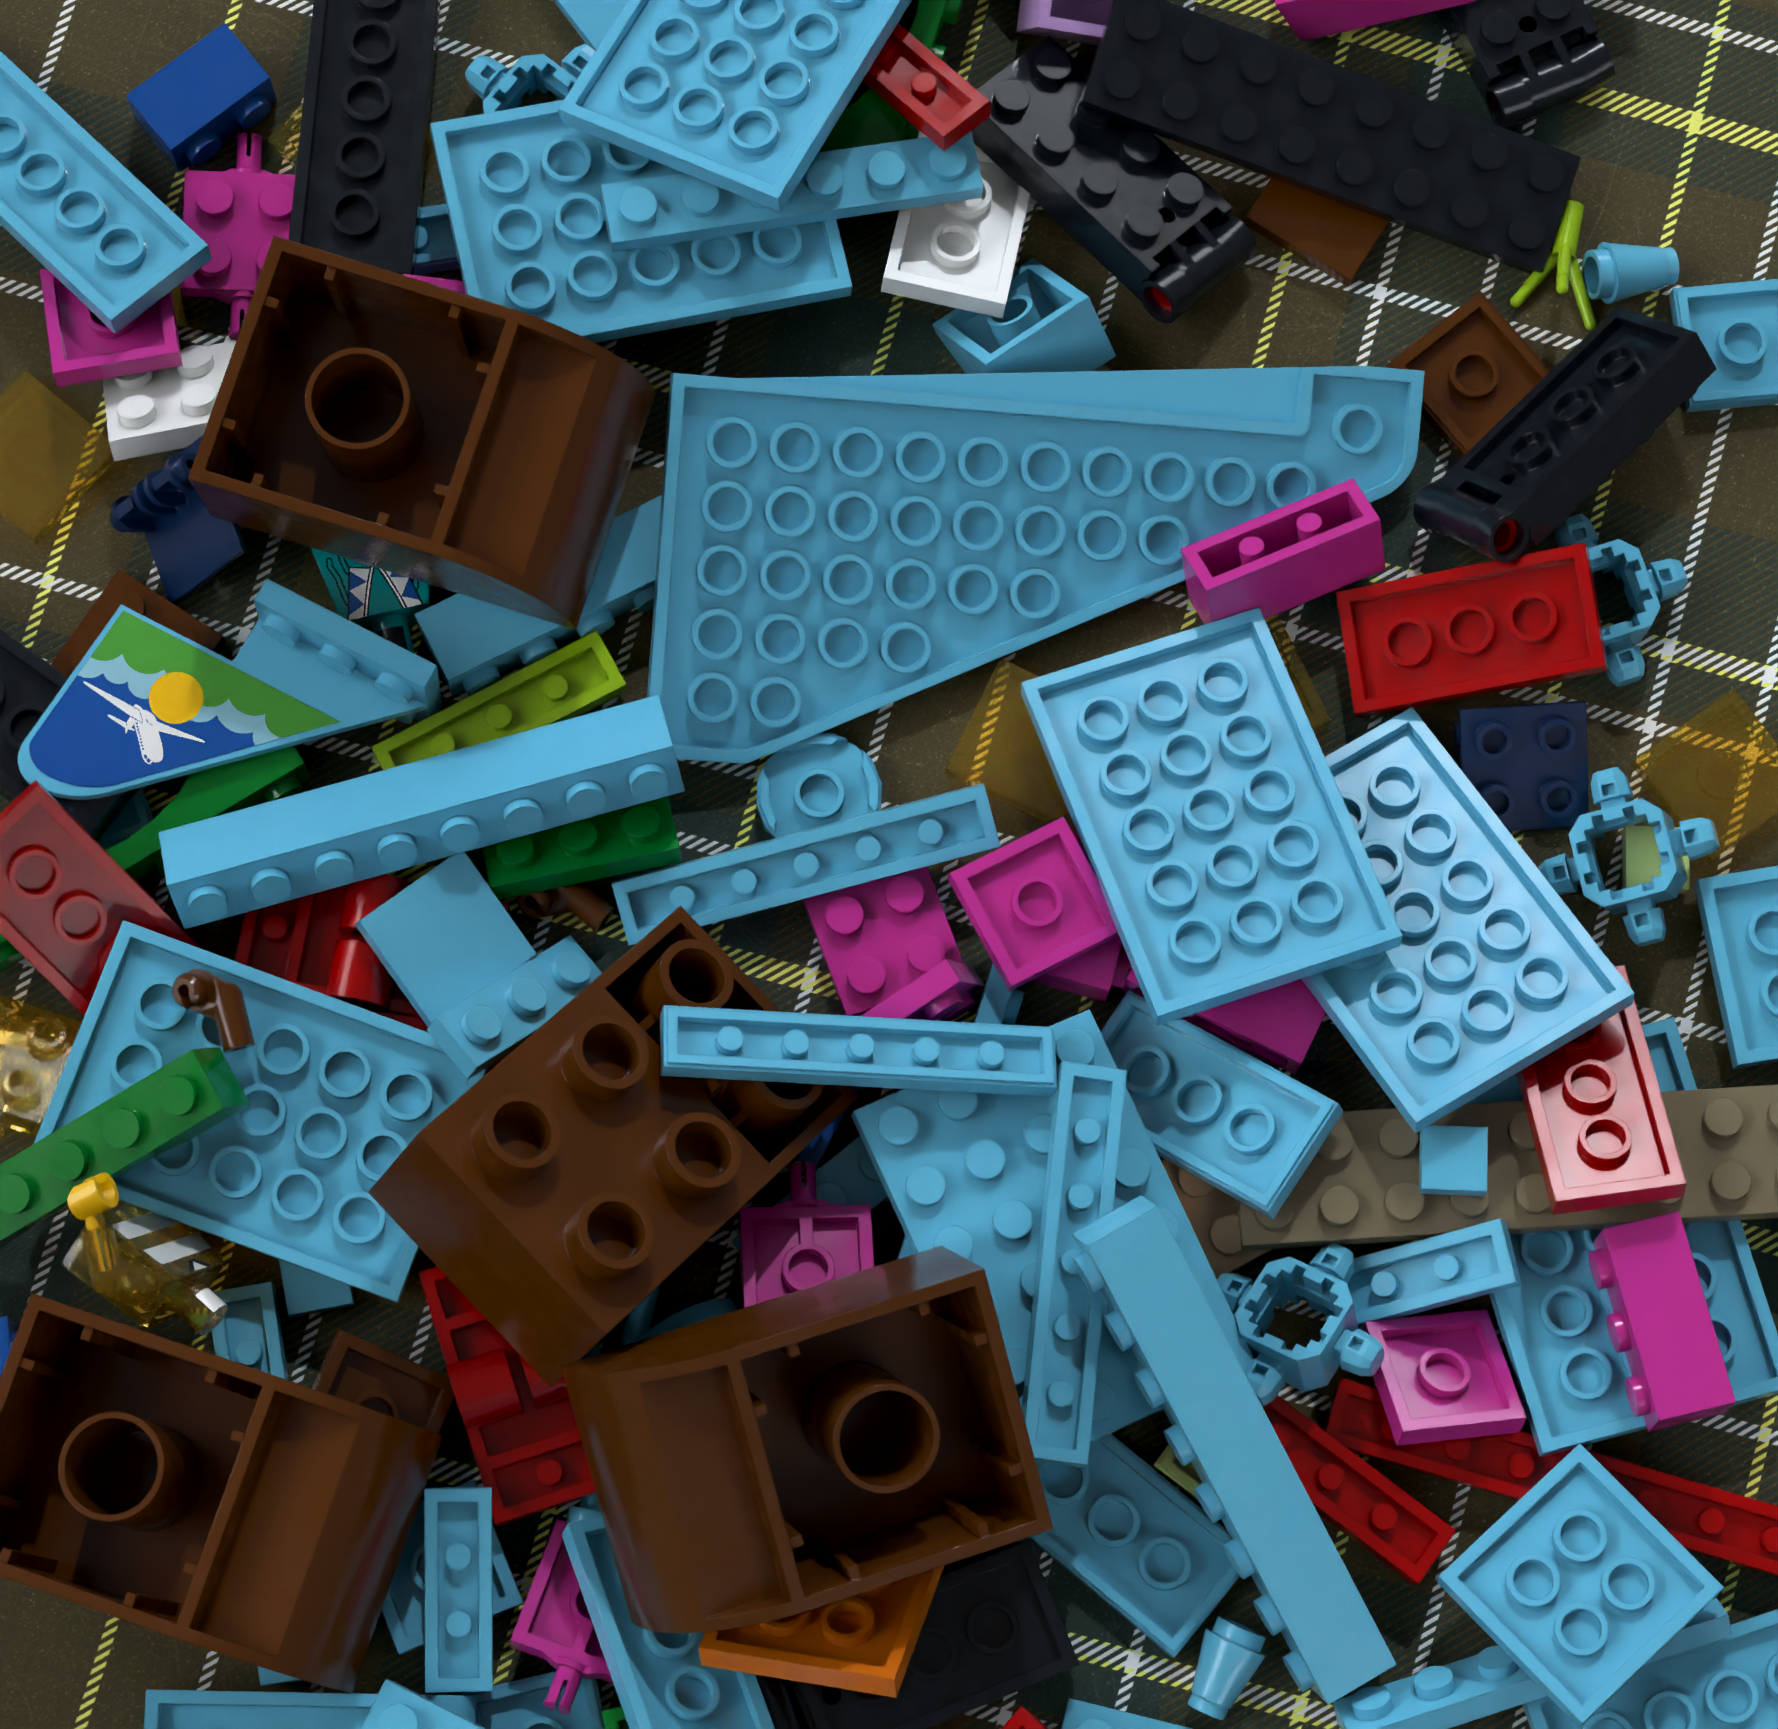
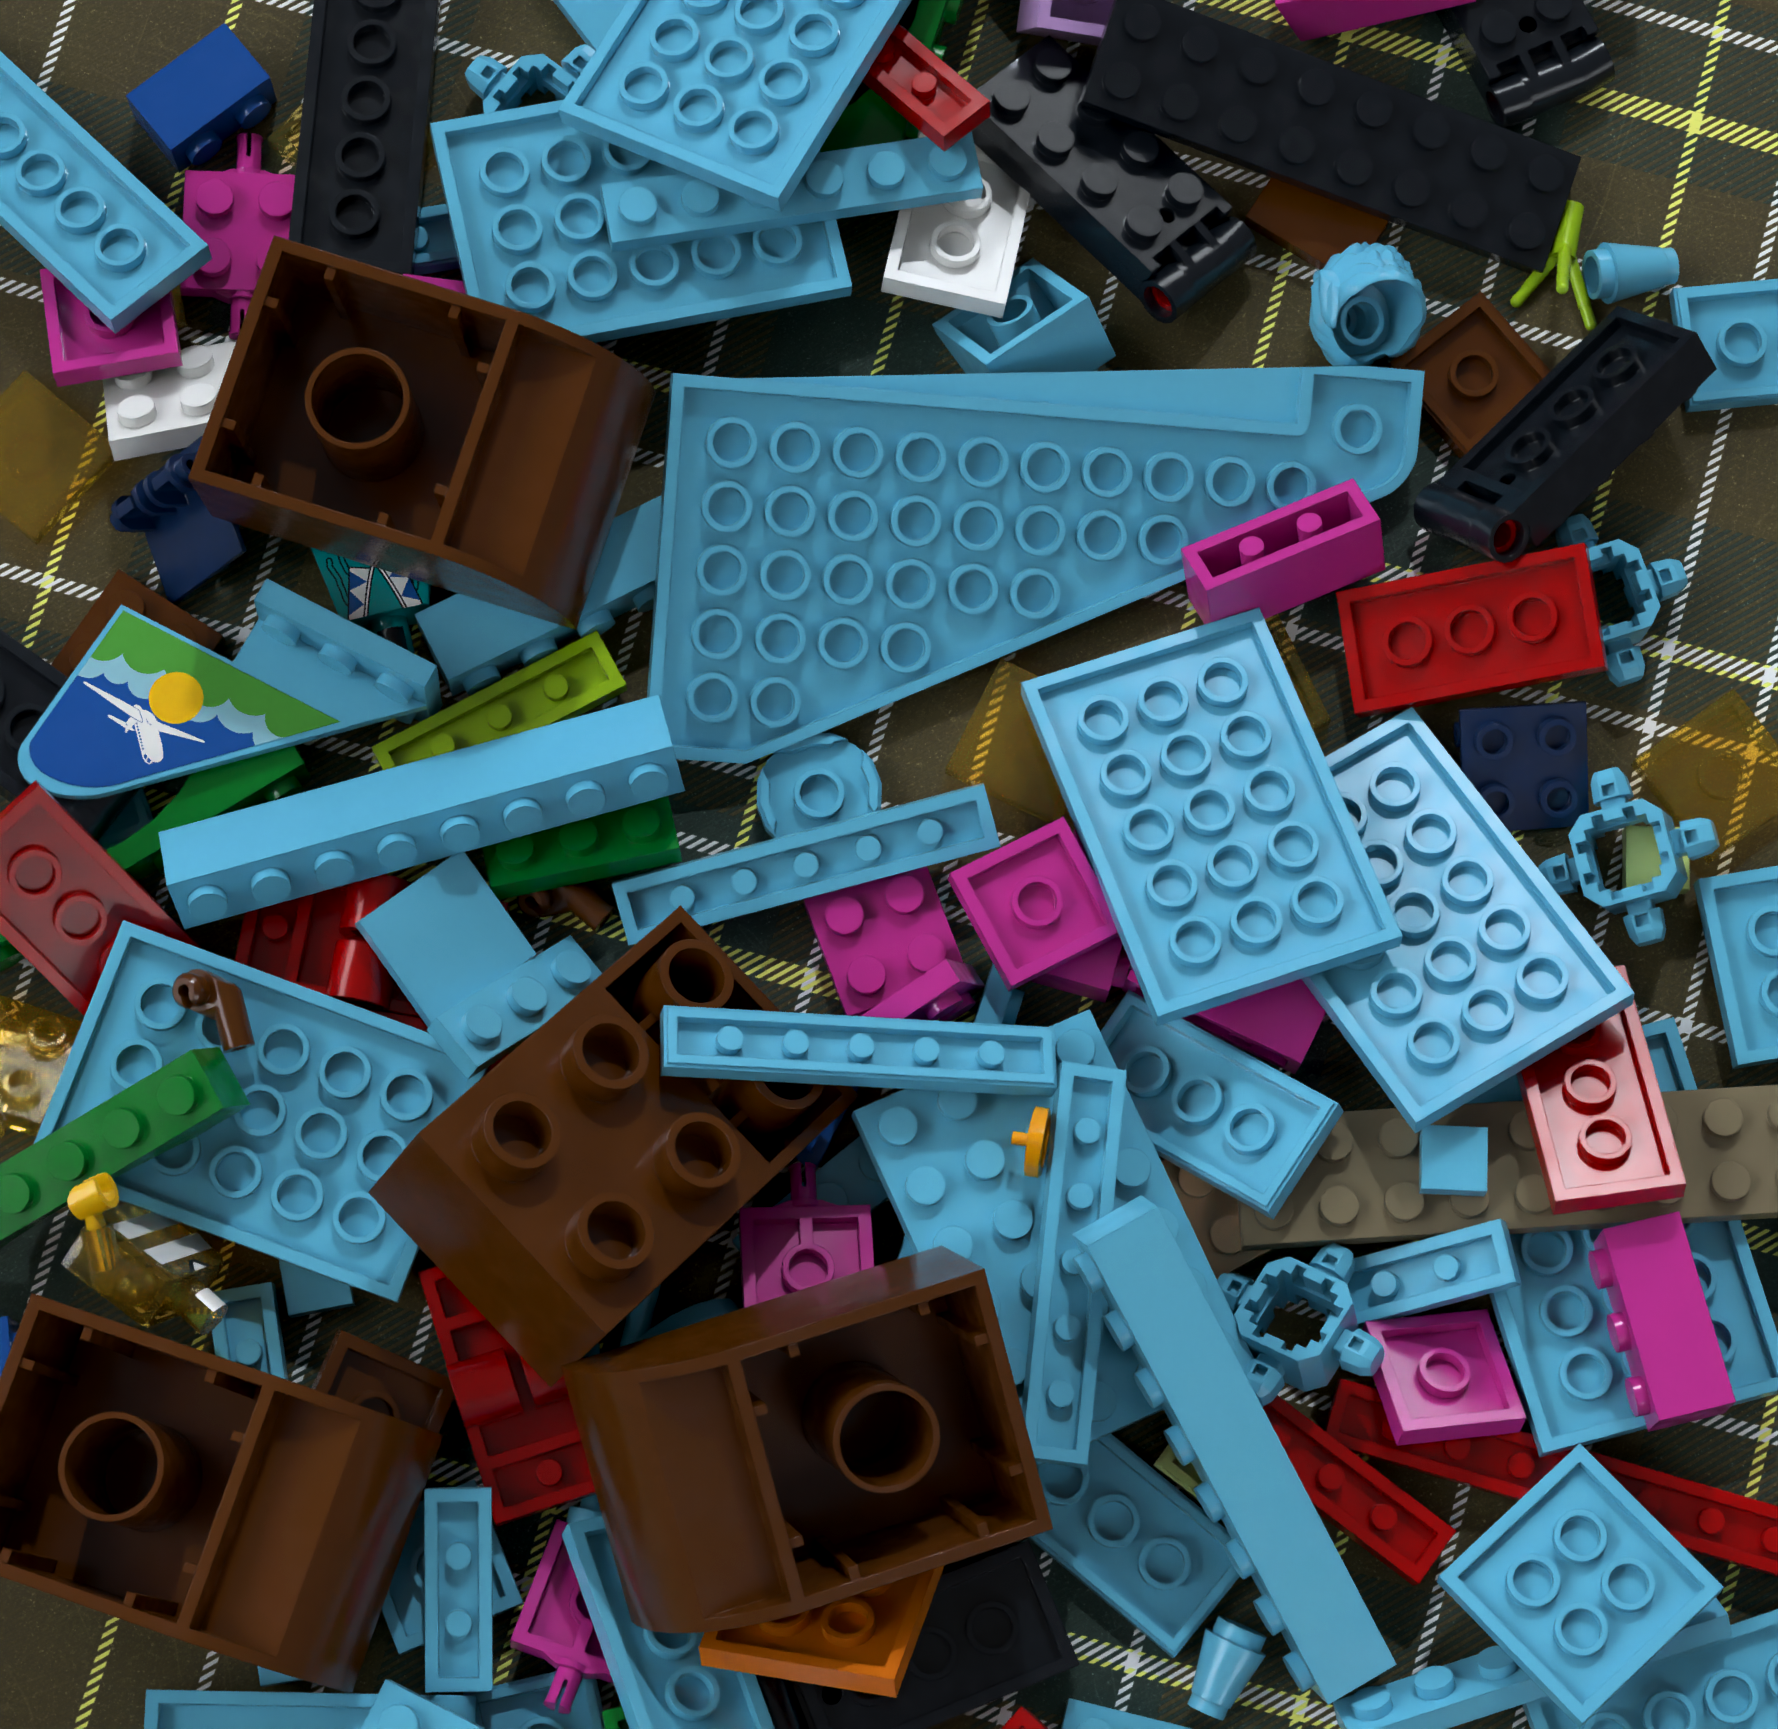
(1035, 1141): none -> light orange piece
(1366, 305): none -> medium azure hair

